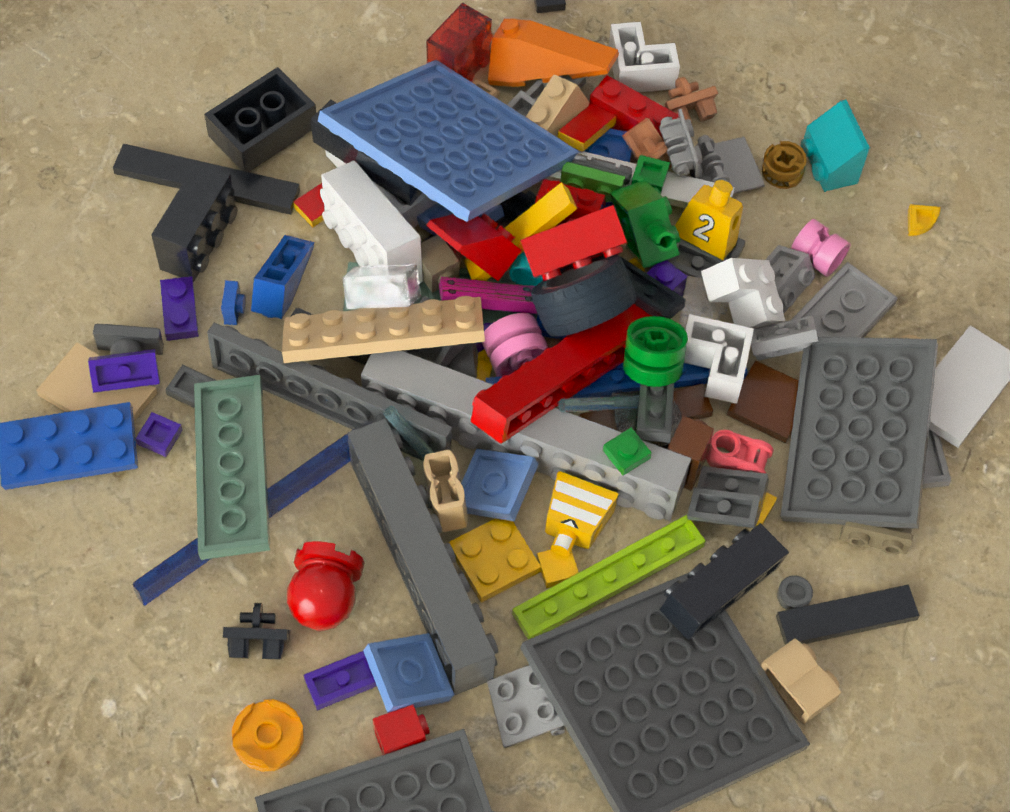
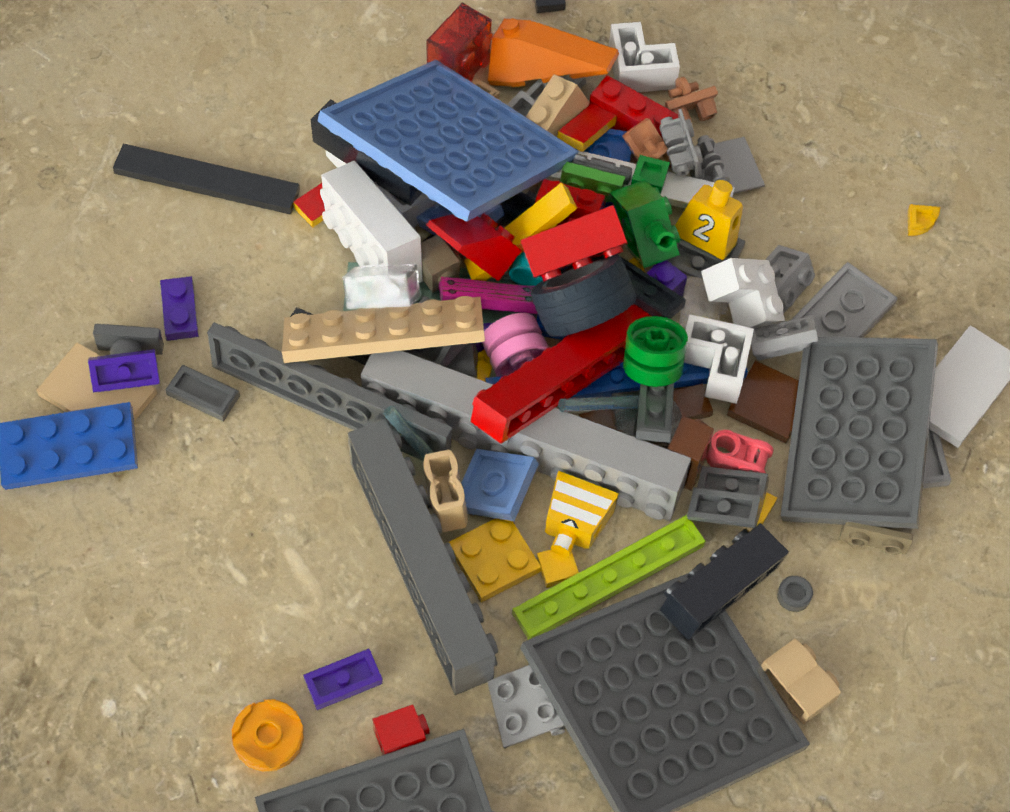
(159, 434): dark purple plate -> none
(195, 222): black brick -> none
(231, 468): sand green plate -> none
(232, 303): blue plate -> none
(260, 120): black brick -> none
(273, 639): black hips -> none
(279, 496): clear blue tile -> none
(280, 277): blue slope -> none
(323, 587): red tile -> none
(408, 672): medium blue plate -> none
(627, 451): green plate -> none
(776, 165): pearl gold wheel -> none
(824, 249): bright pink wheel -> none
(836, 147): teal slope -> none
(848, 615): black tile -> none

